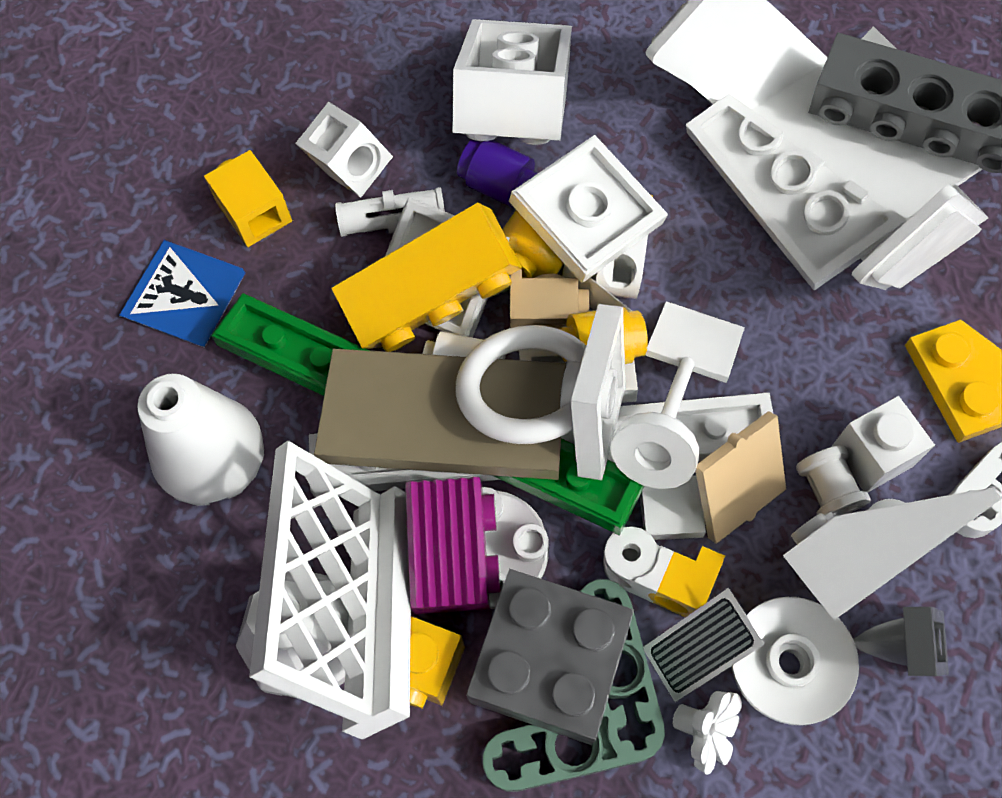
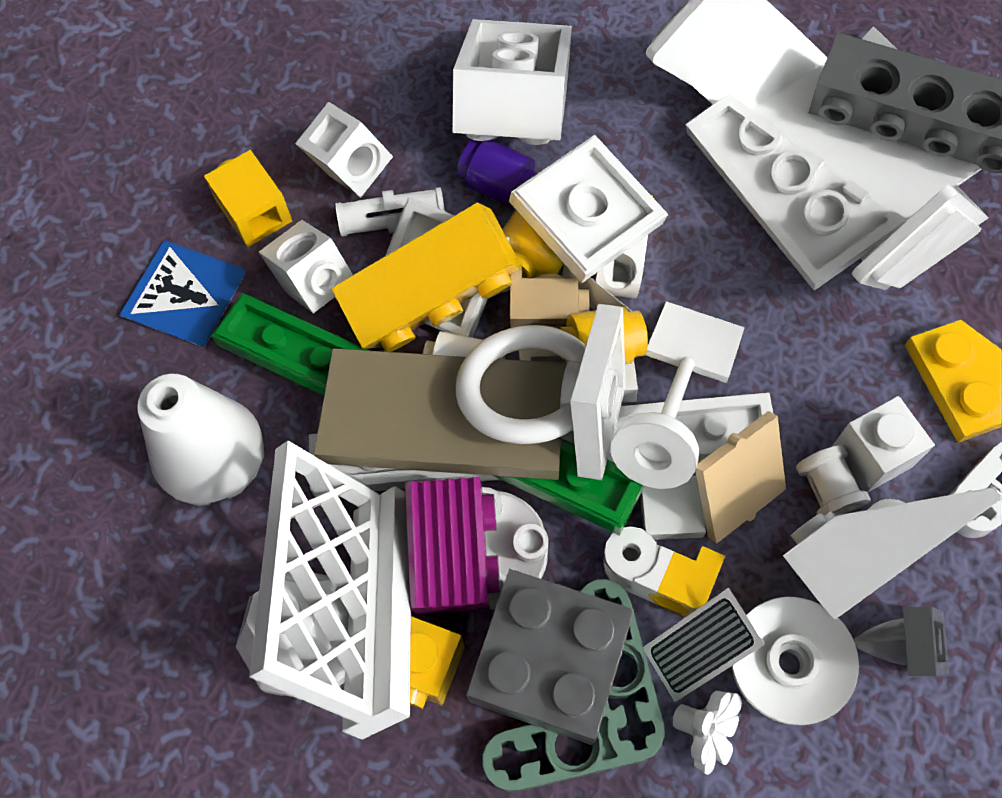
(306, 265): none -> white brick

